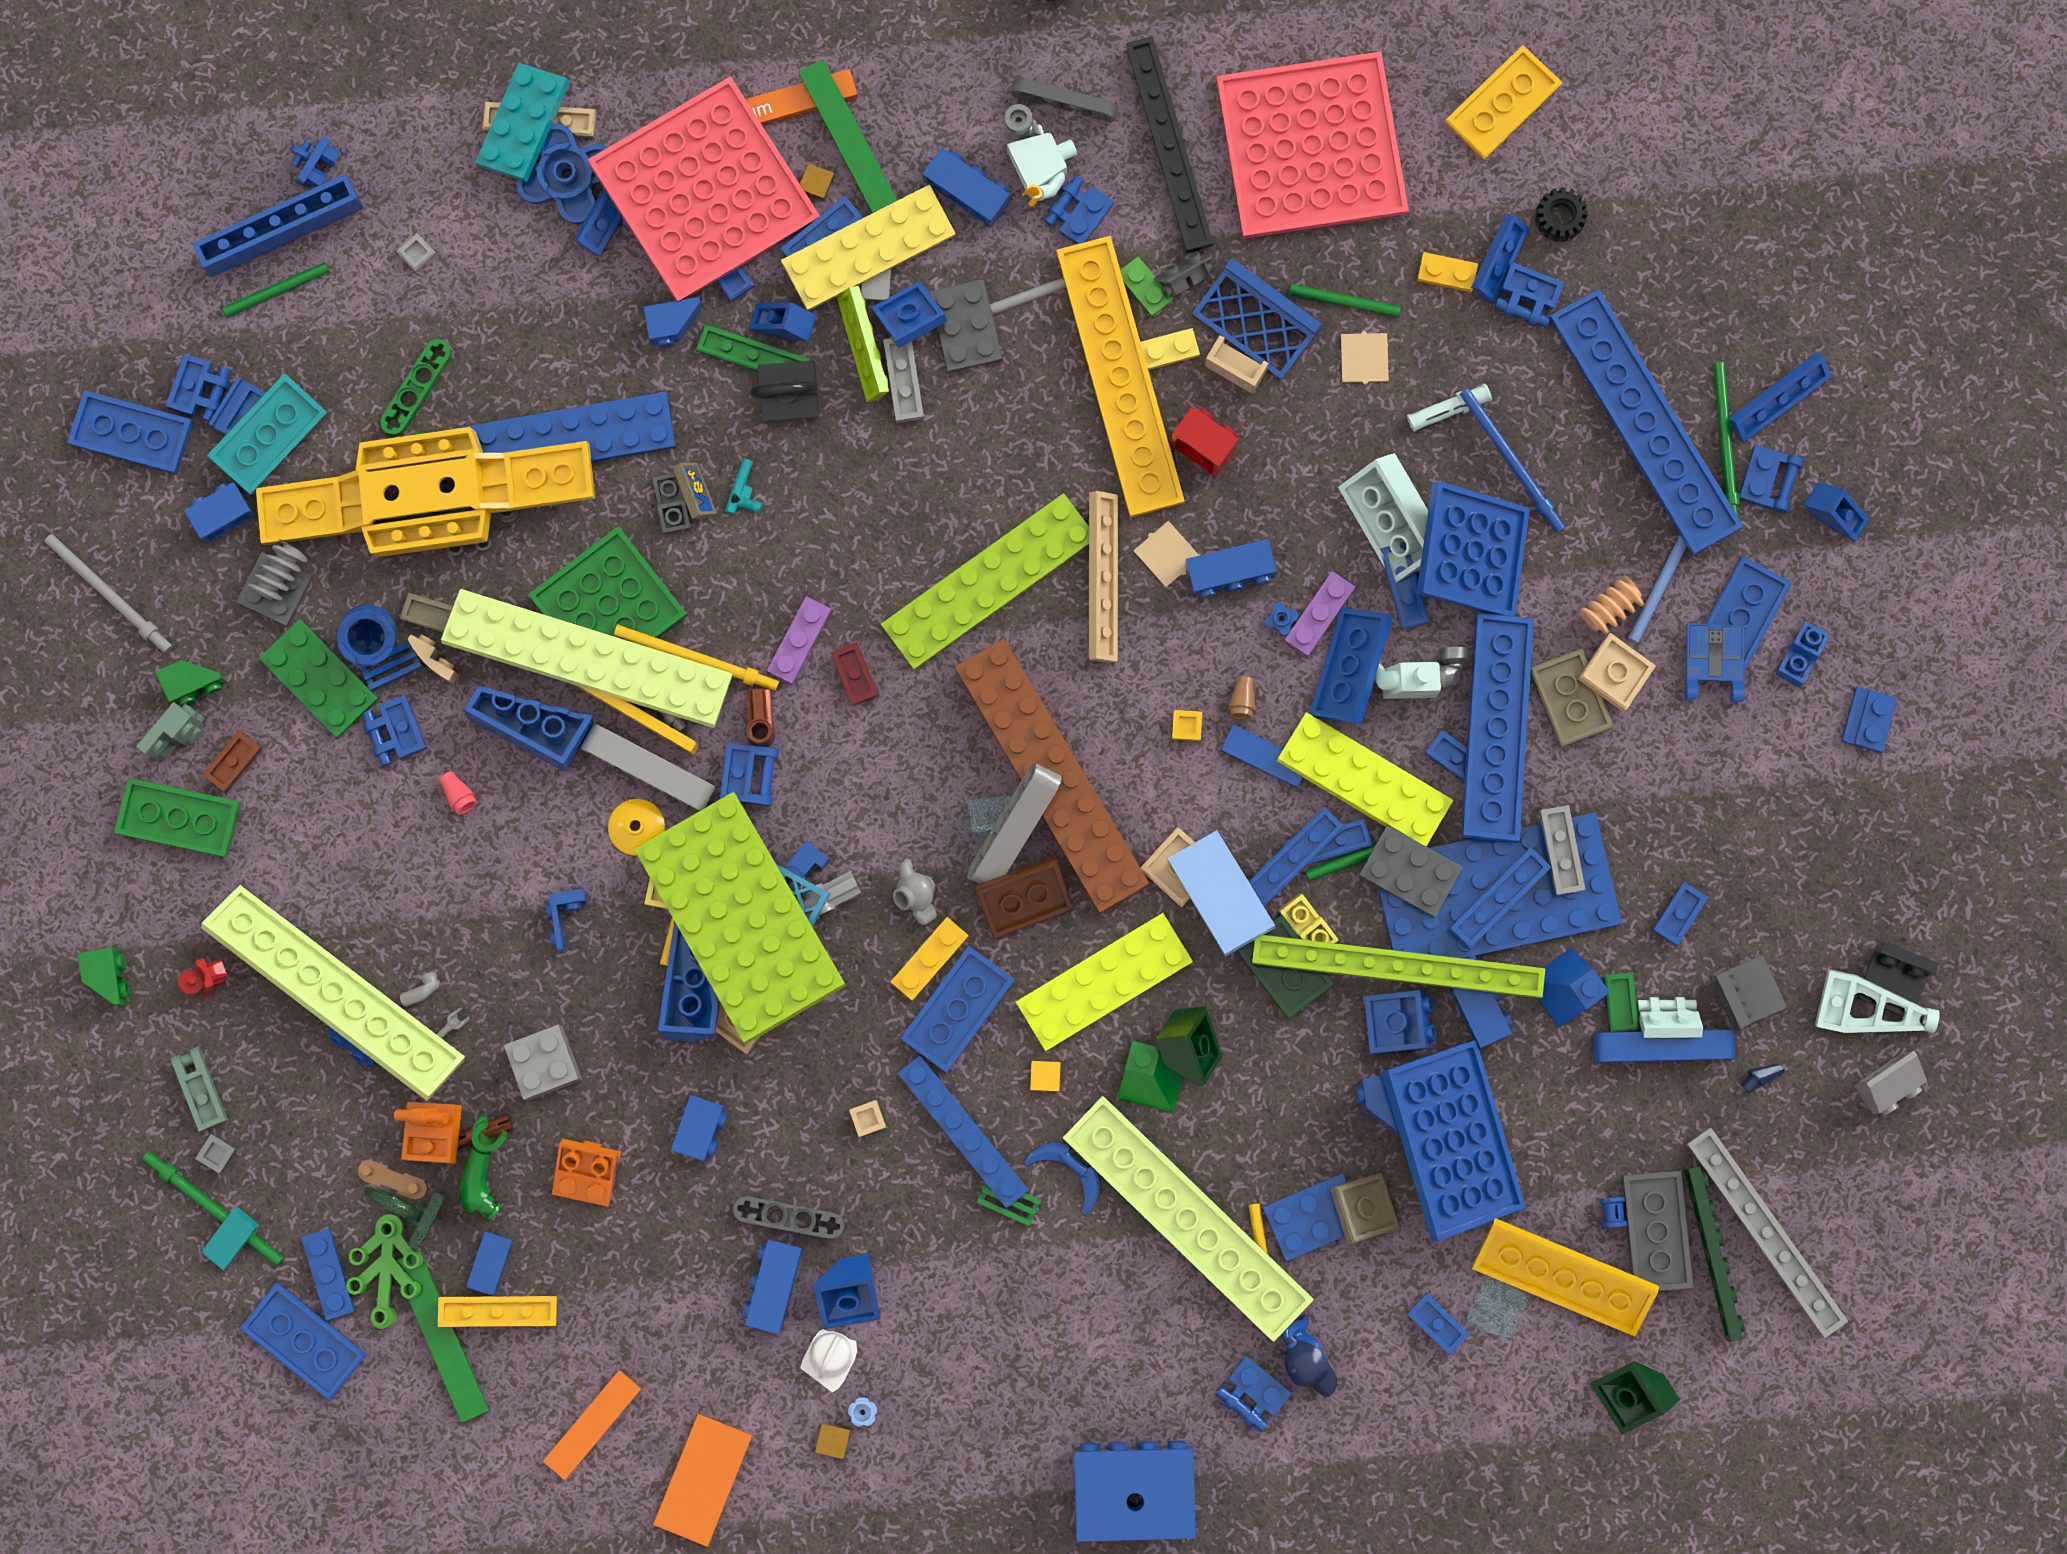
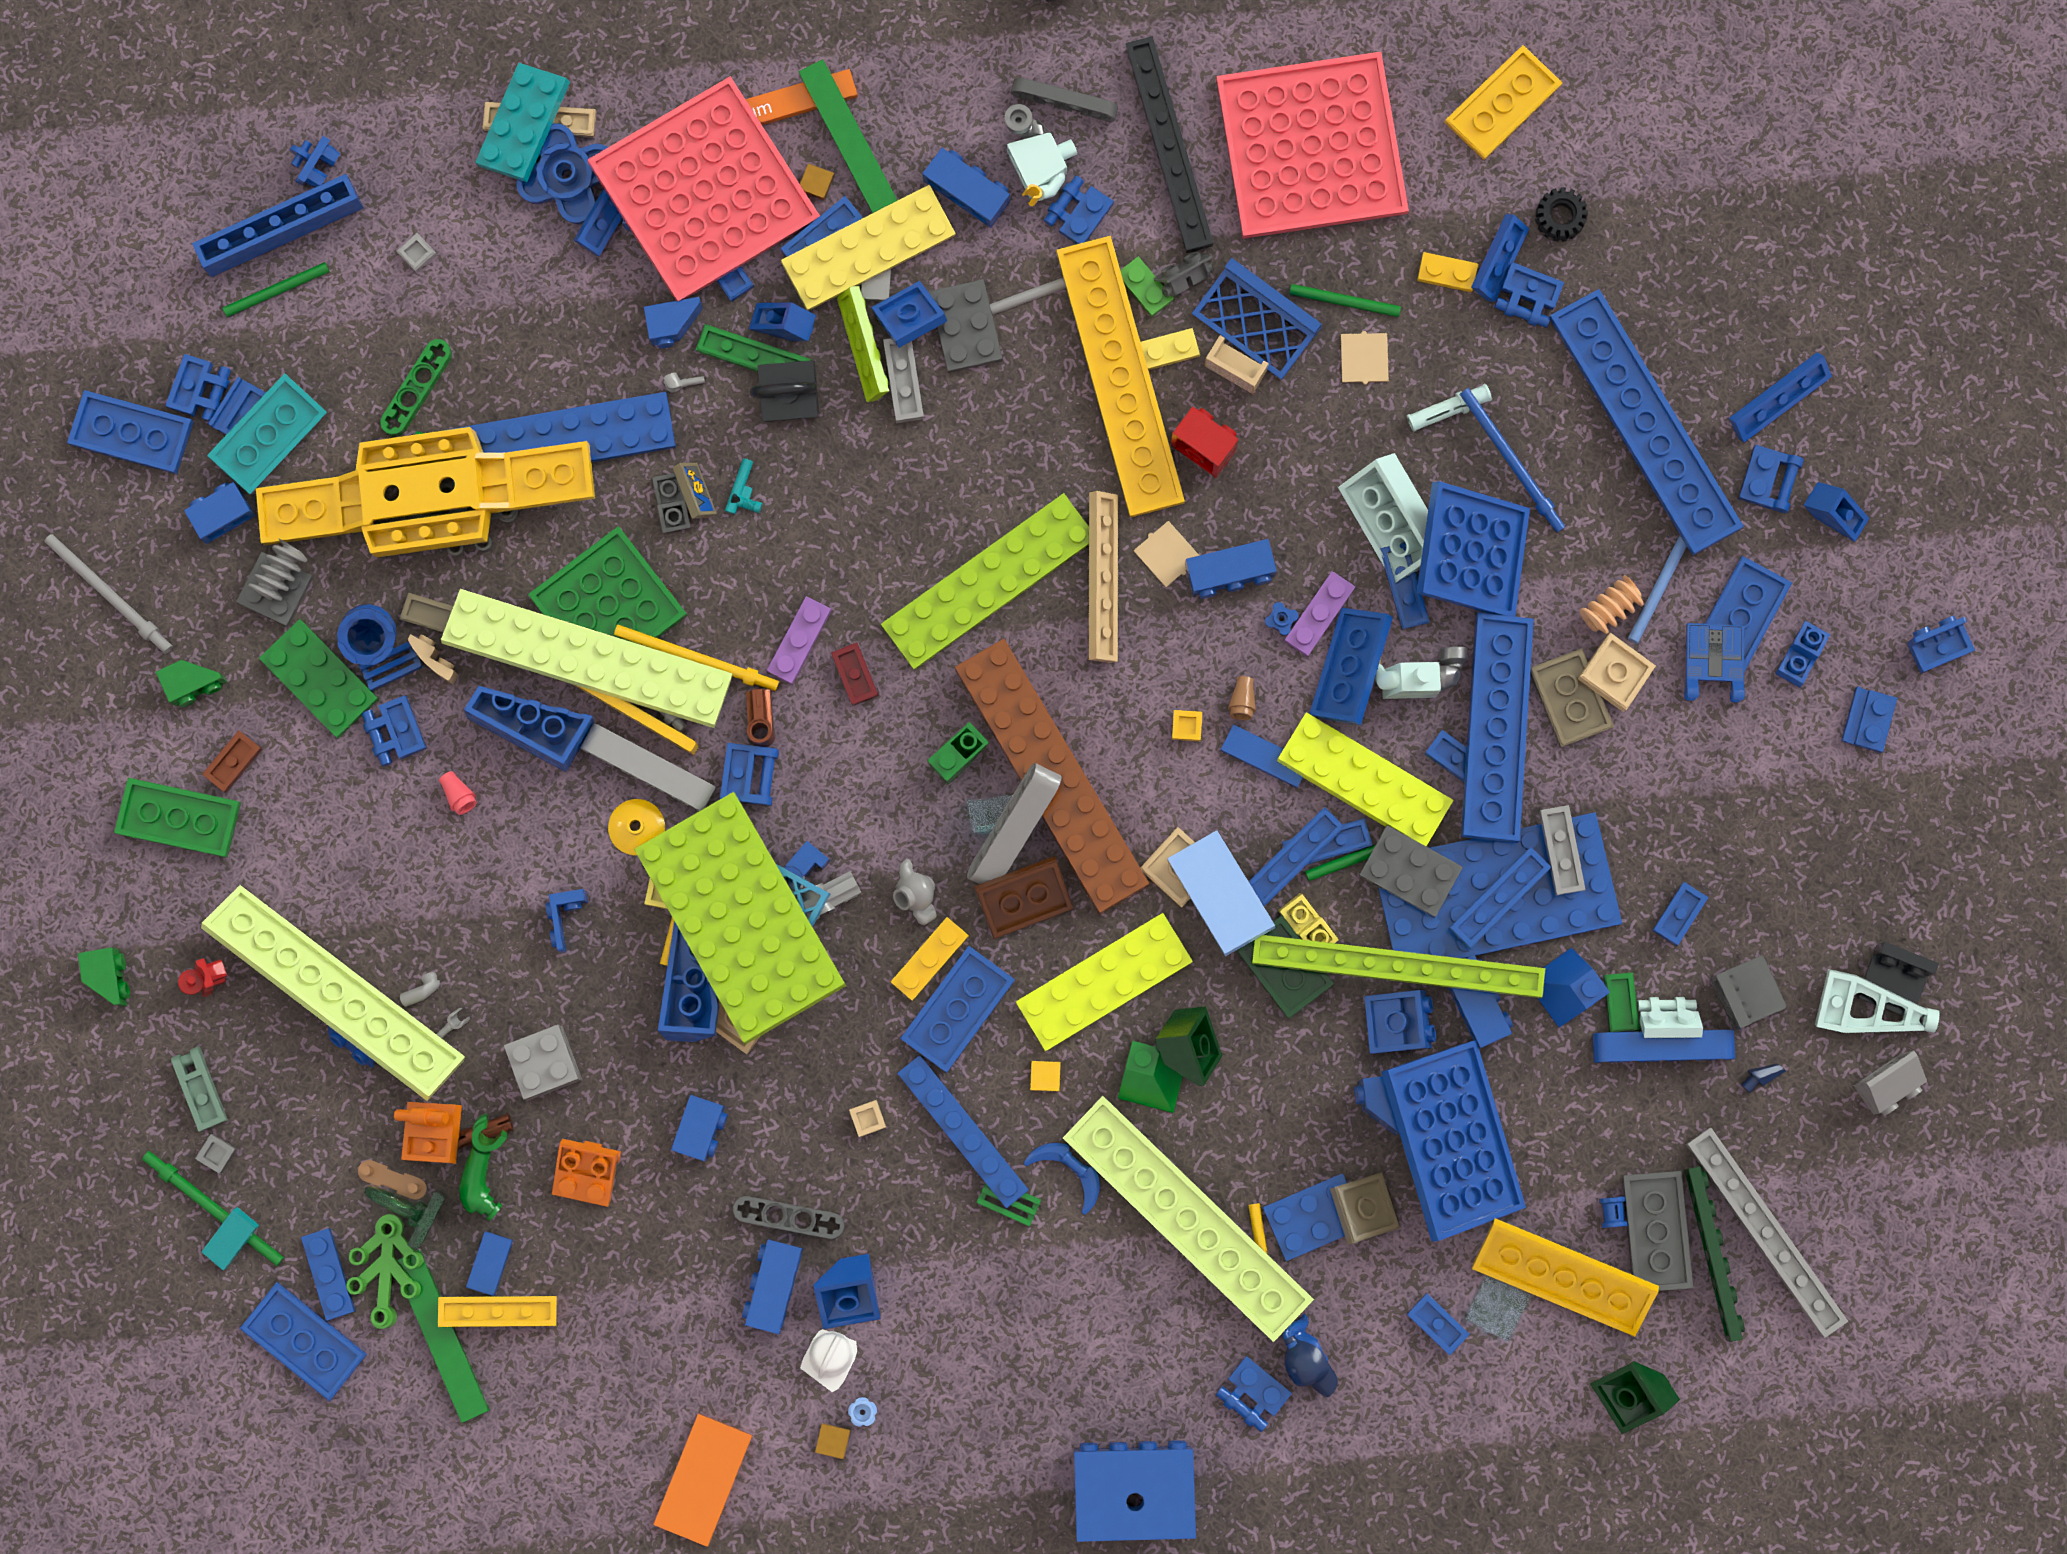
(176, 724): sand green plate -> none
(592, 1425): orange tile -> none
(674, 384): none -> light grey hand
(958, 753): none -> green slope
(1725, 436): green bar -> none
(1941, 644): none -> blue bracket

